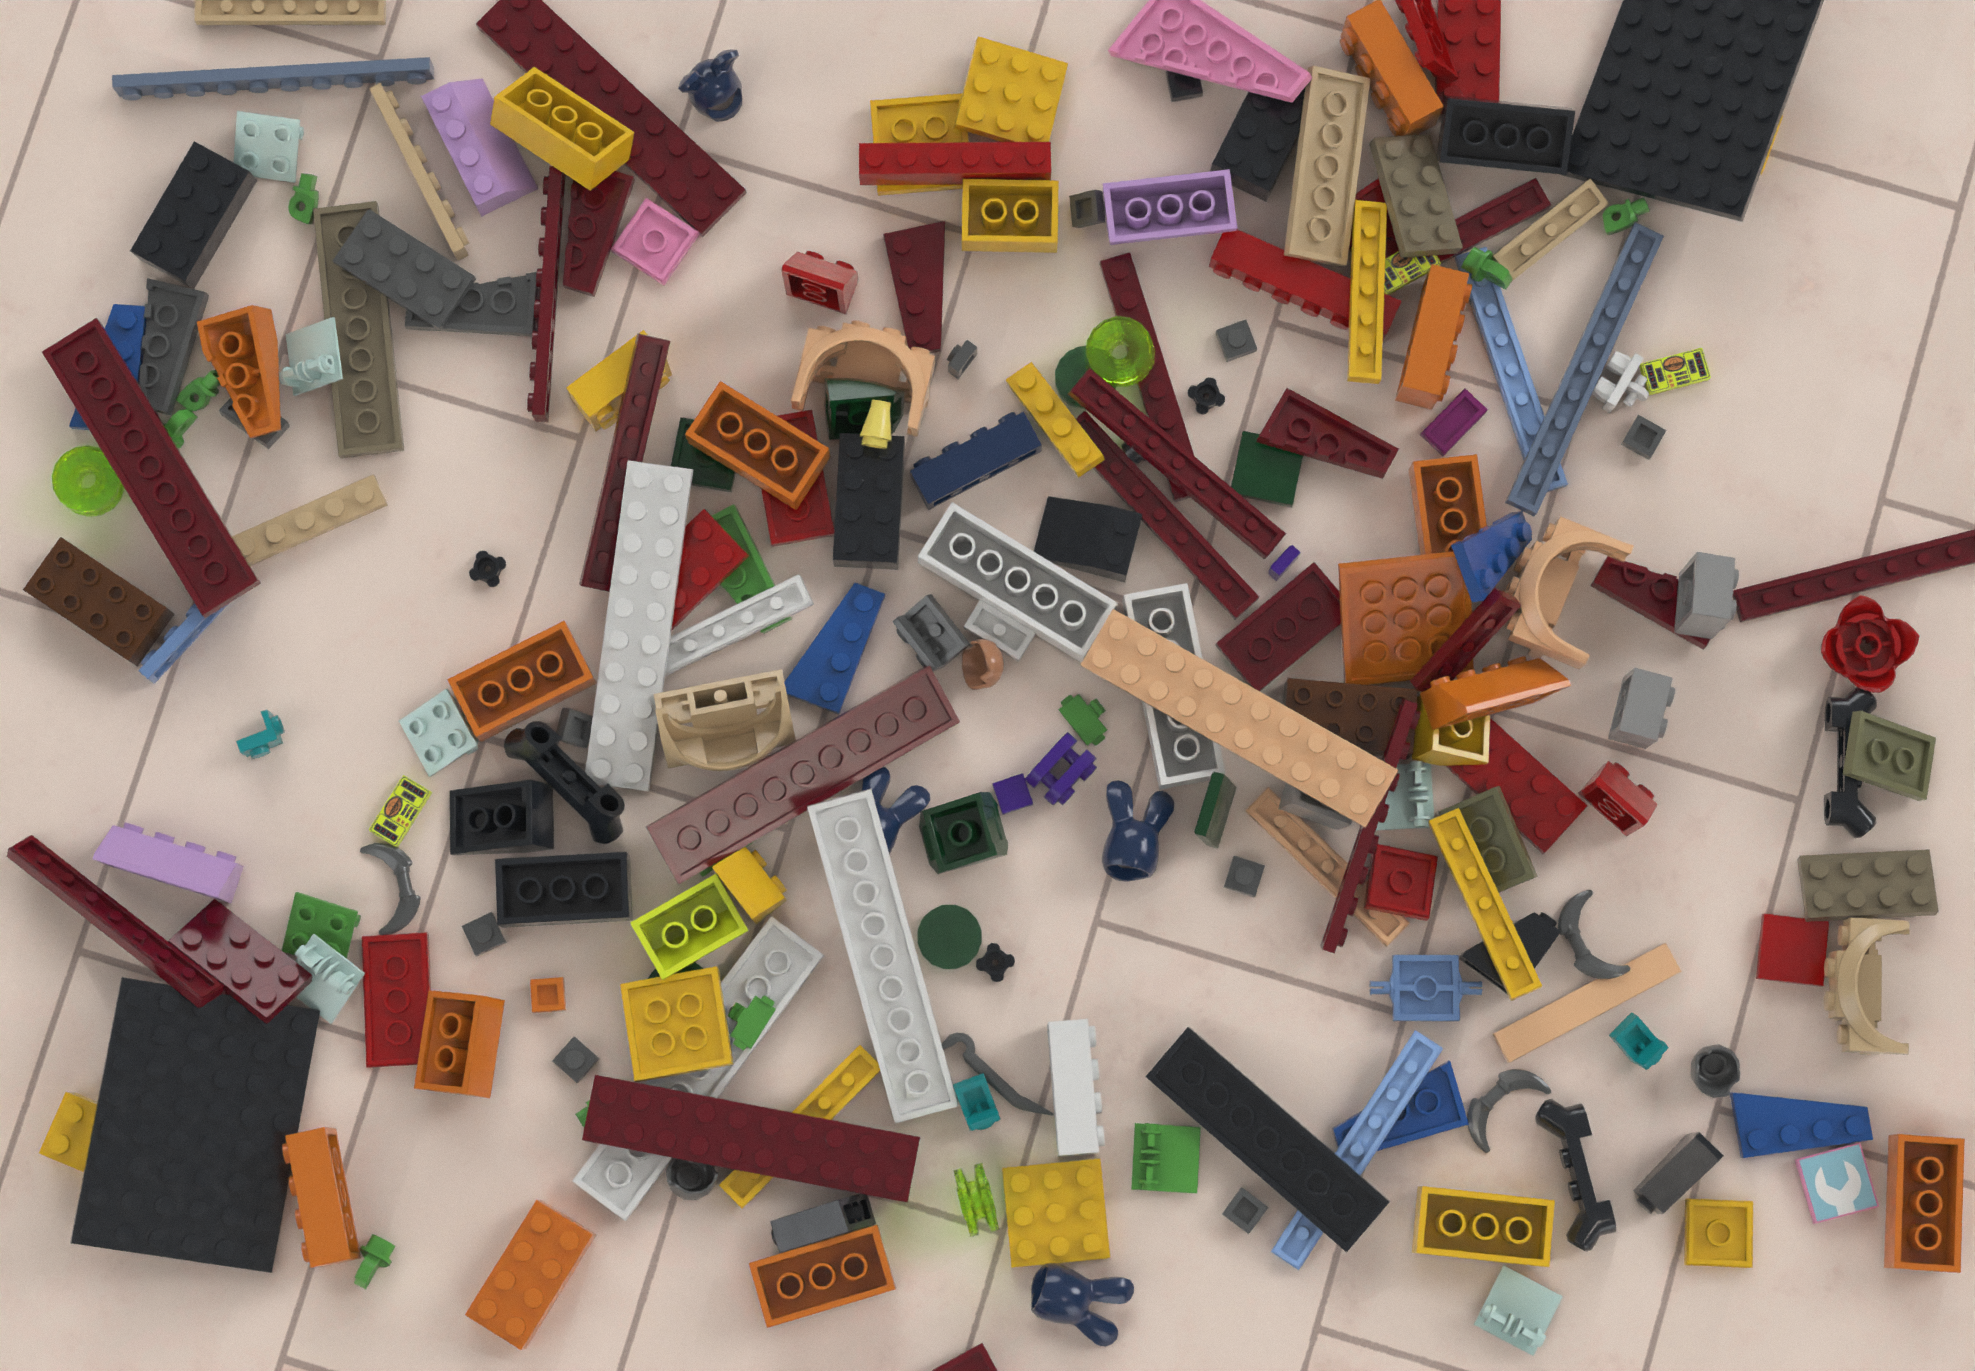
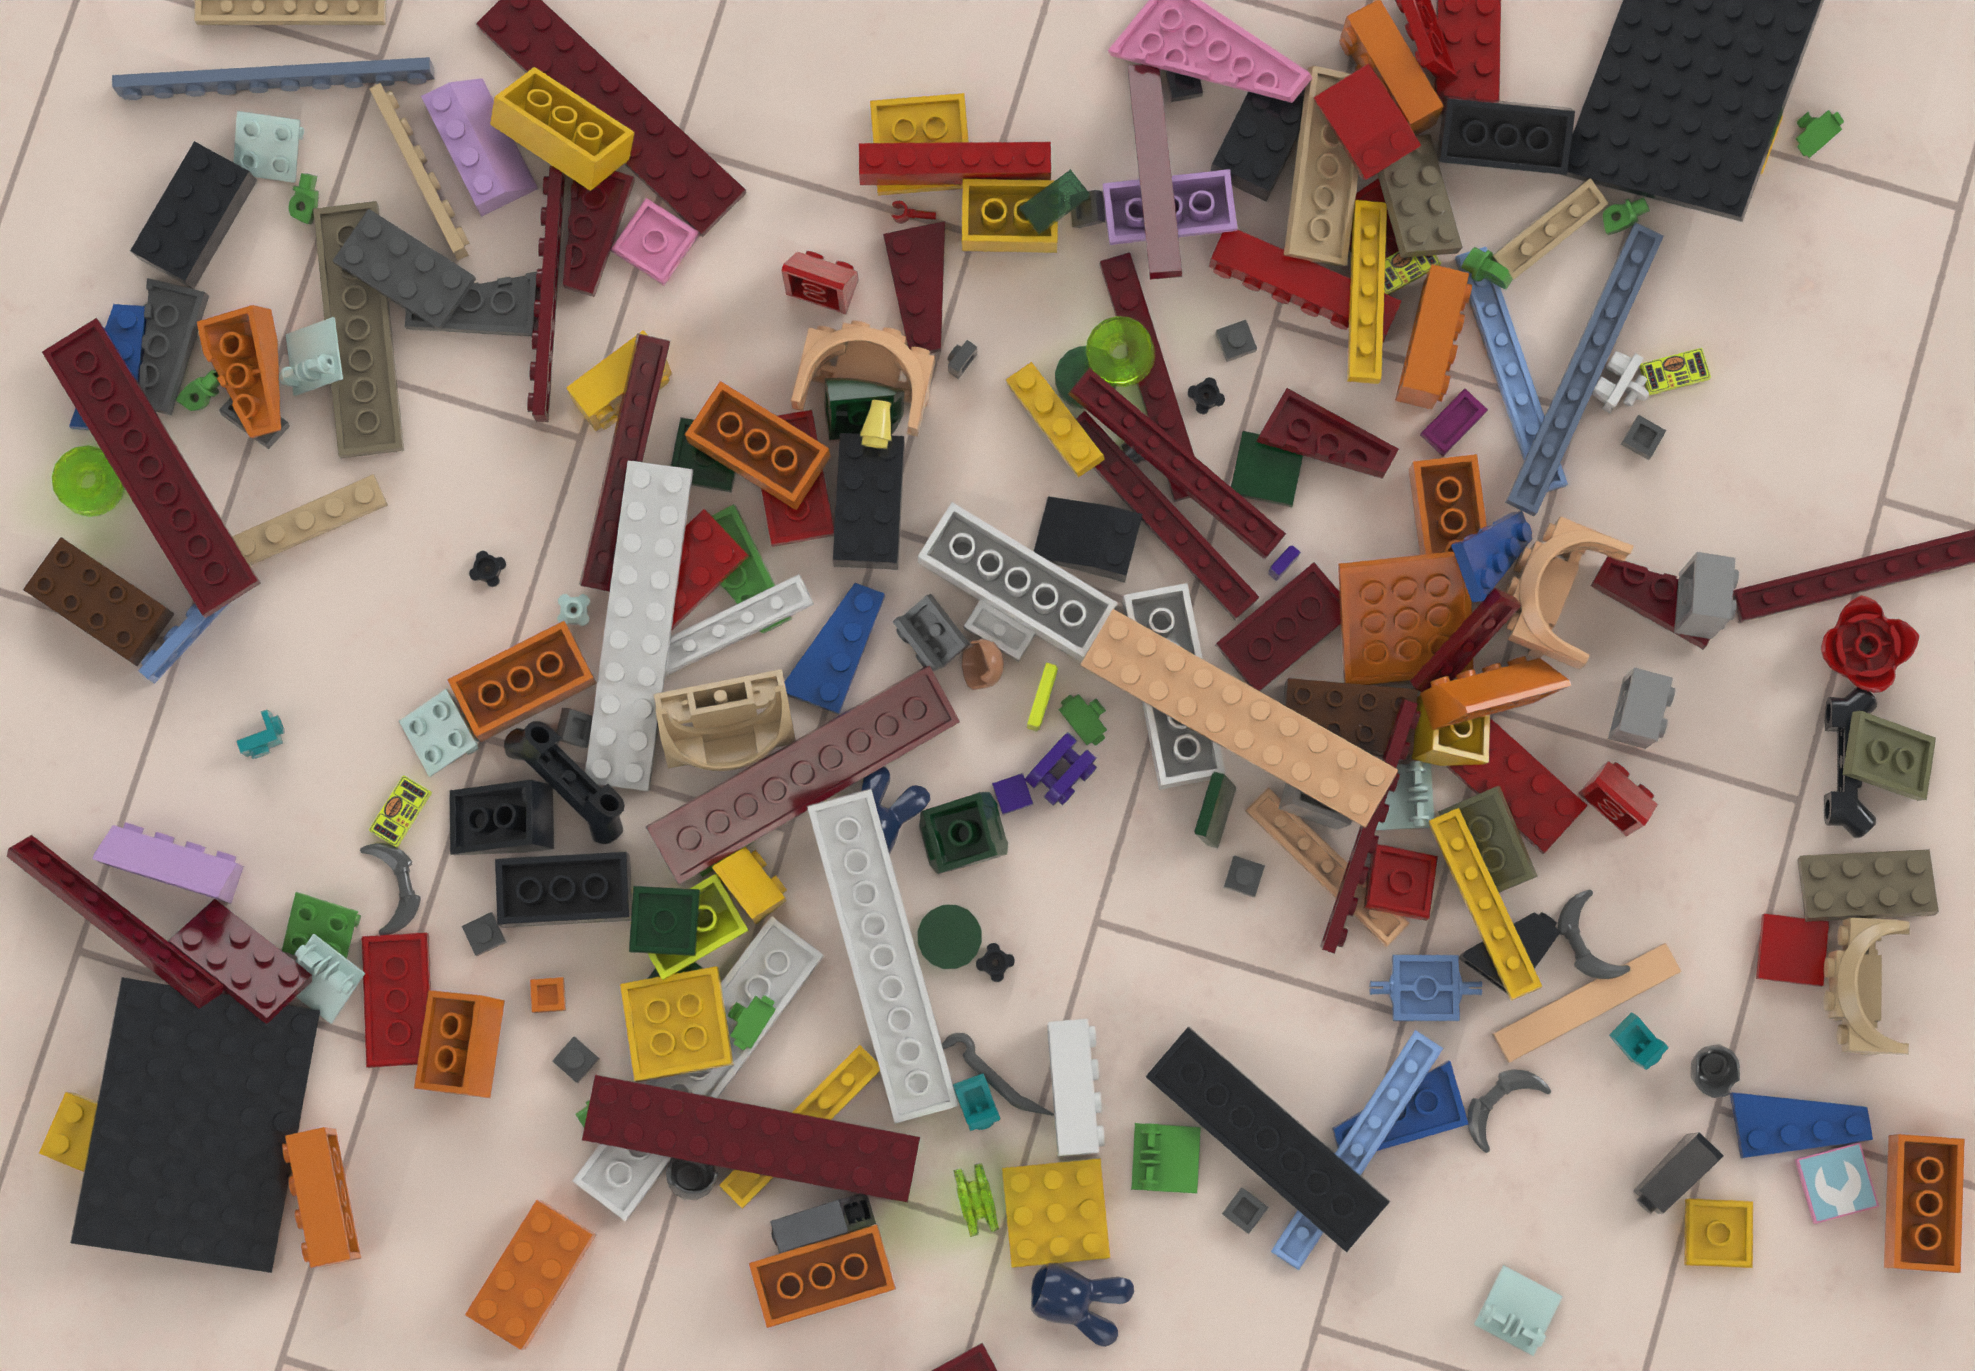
(179, 424): bright green piece -> none
(376, 1255): bright green piece -> none
(580, 603): none -> light aqua plate
(664, 921): none -> dark green tile
(713, 84): dark blue piece -> none
(910, 213): none -> red hand
(975, 460): dark blue brick -> none
(1010, 93): yellow plate -> none
(1042, 697): none -> neon yellow tile
(1054, 202): none -> clear green plate
(1133, 841): dark blue piece -> none
(1154, 172): none -> tile
(1367, 122): none -> red slope
(1483, 1226): yellow brick -> none
(1499, 216): dark red plate -> none
(1594, 1217): black plate -> none
(1817, 132): none -> bright green piece

